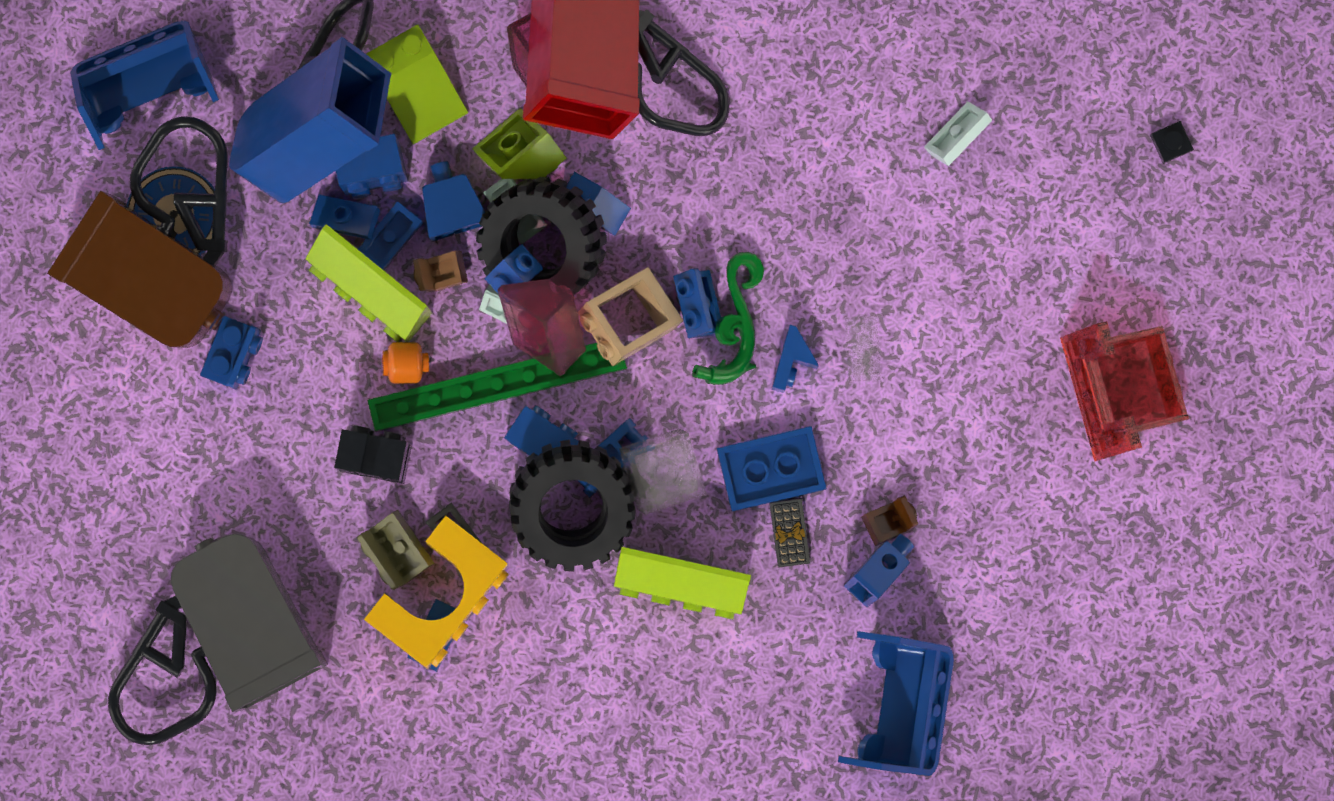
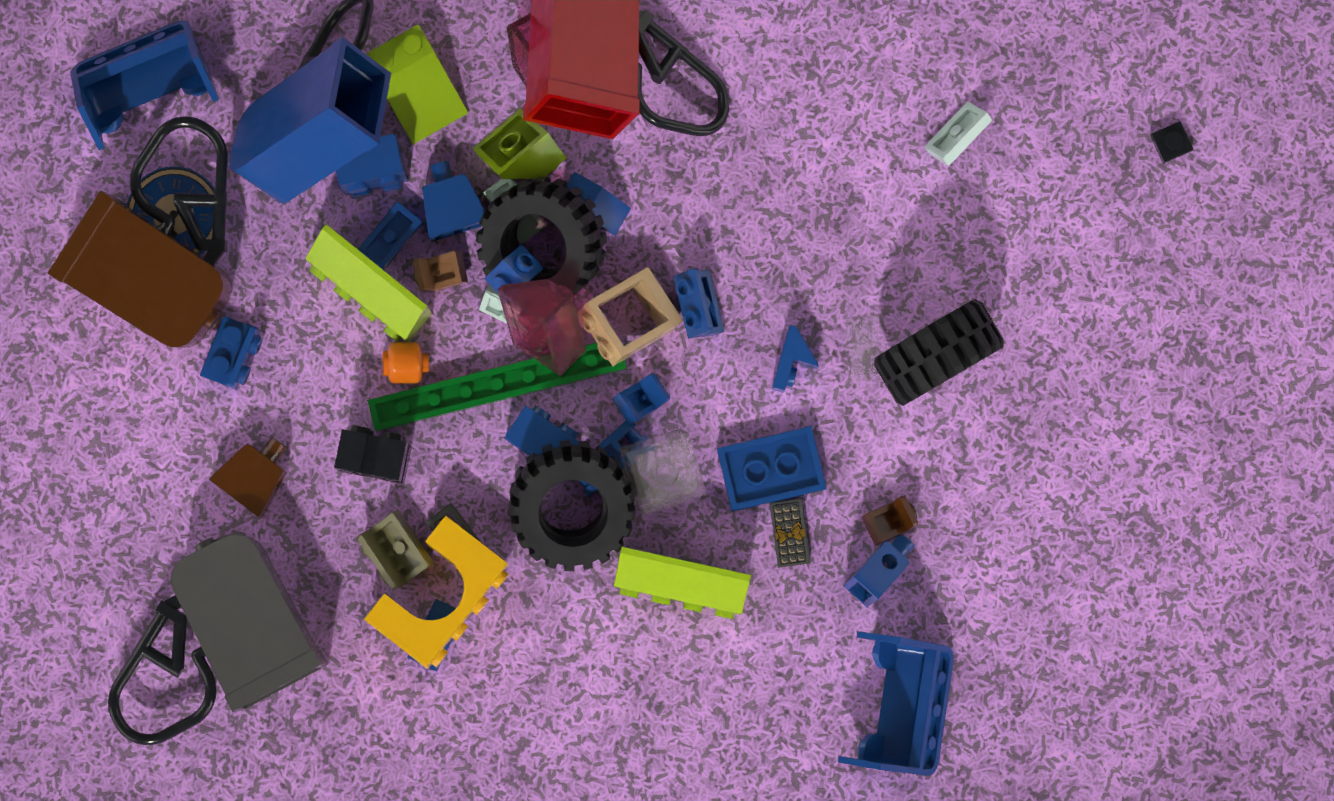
(252, 476): none -> reddish brown torso
(345, 216): blue plate -> none
(641, 398): none -> blue bracket
(743, 321): green plant -> none
(938, 352): none -> black tyre
(1122, 386): clear red windscreen -> none

